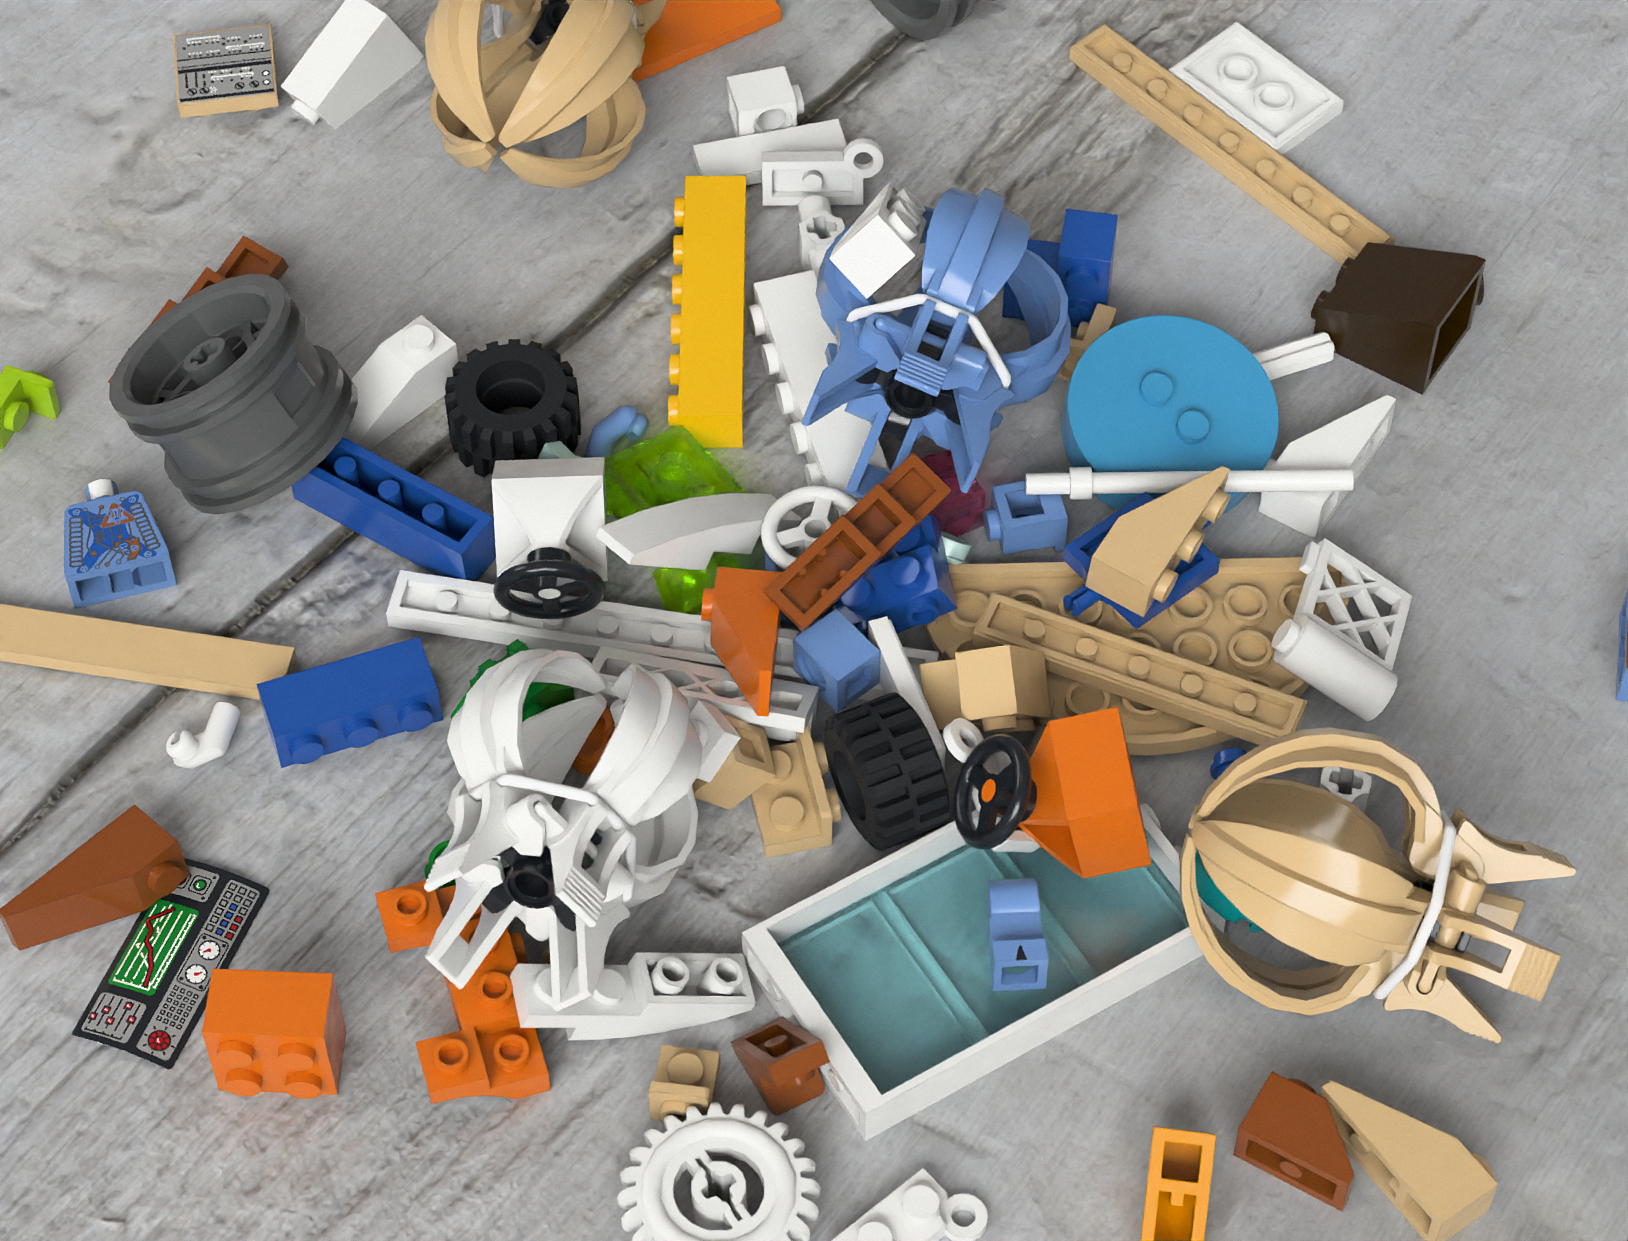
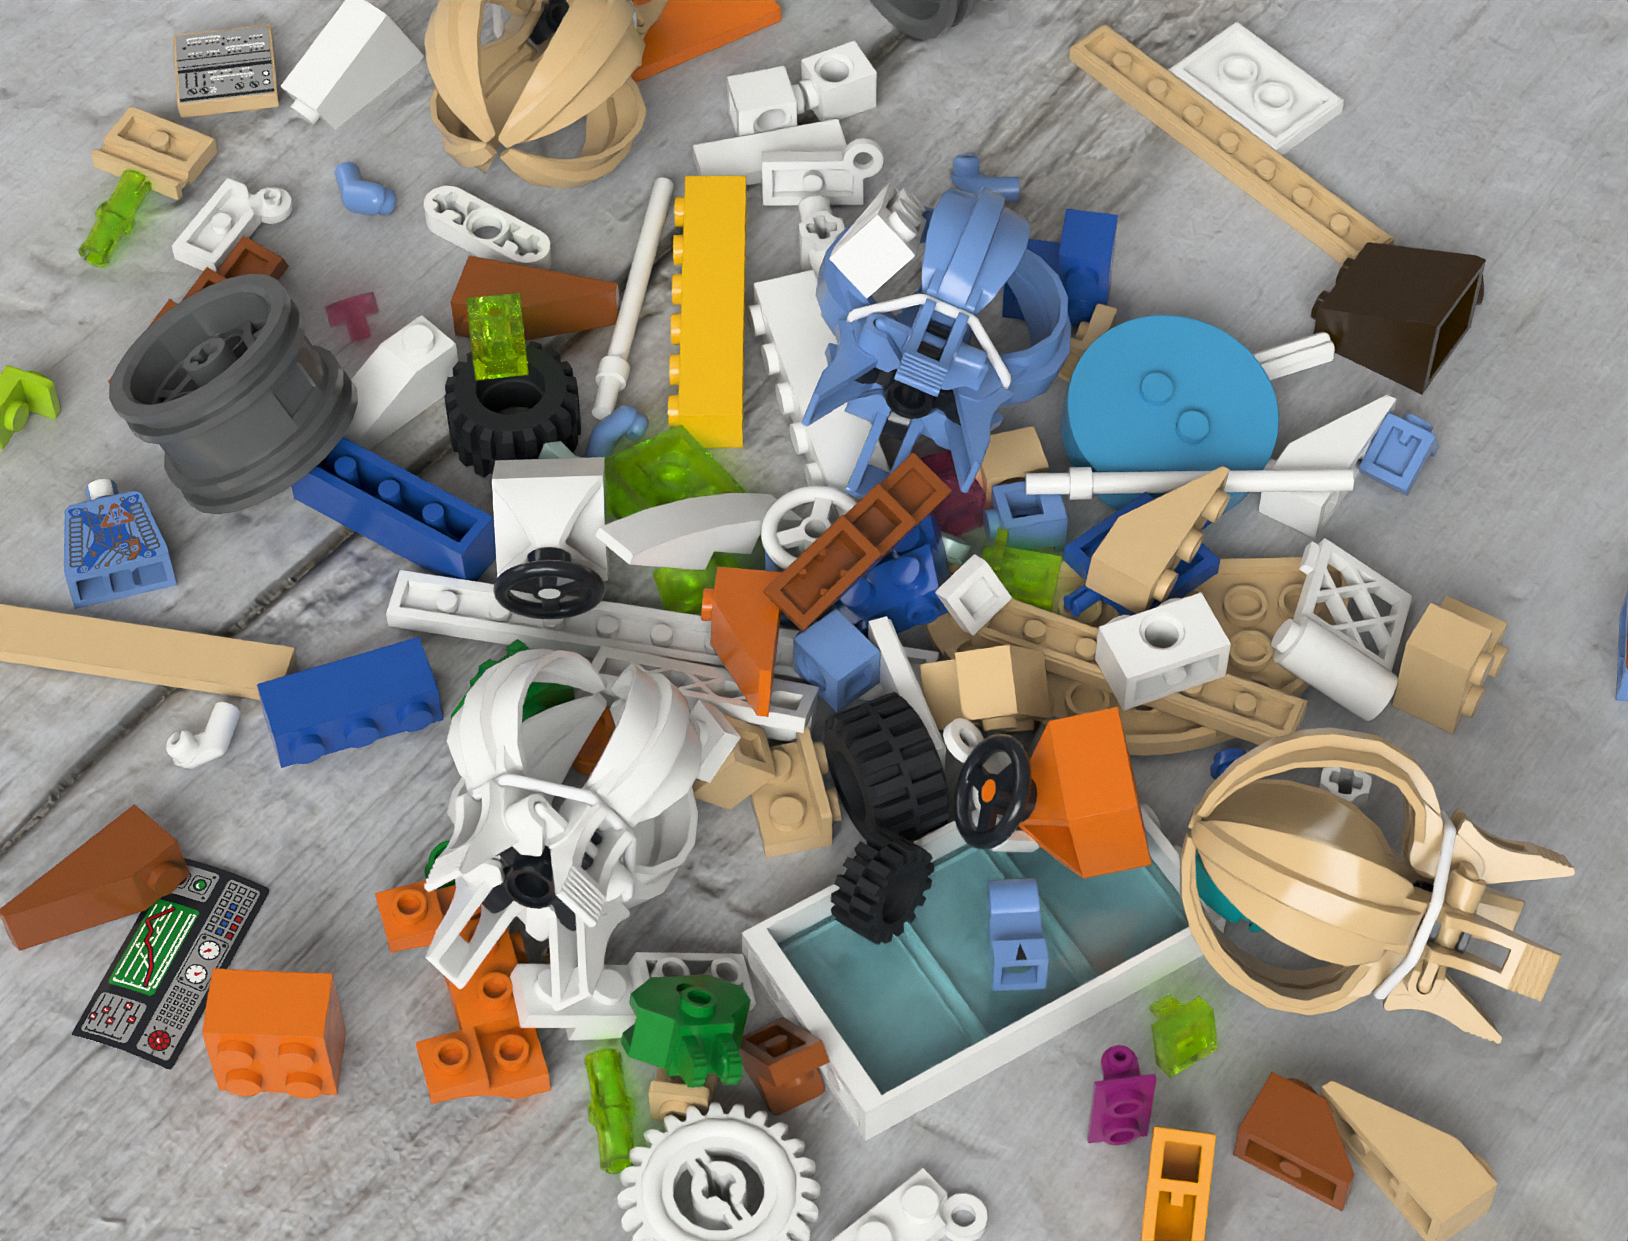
(115, 218): none -> clear neon green pin
(157, 149): none -> tan plate
(225, 221): none -> white hinge
(353, 313): none -> clear pink tile
(361, 195): none -> medium blue arm
(477, 214): none -> white beam
(497, 336): none -> clear neon green brick
(550, 300): none -> dark orange slope
(610, 1109): none -> clear neon green pin
(614, 368): none -> white bar
(690, 1030): none -> green hinge
(838, 83): none -> white brick
(882, 886): none -> black tyre
(969, 178): none -> medium blue arm
(973, 595): none -> white plate
(1010, 458): none -> tan brick
(1024, 573): none -> clear neon green bracket
(1122, 1100): none -> magenta hinge
(1182, 1033): none -> clear neon green tile
(1192, 651): none -> white brick
(1399, 452): none -> medium blue bracket
(1449, 662): none -> tan brick

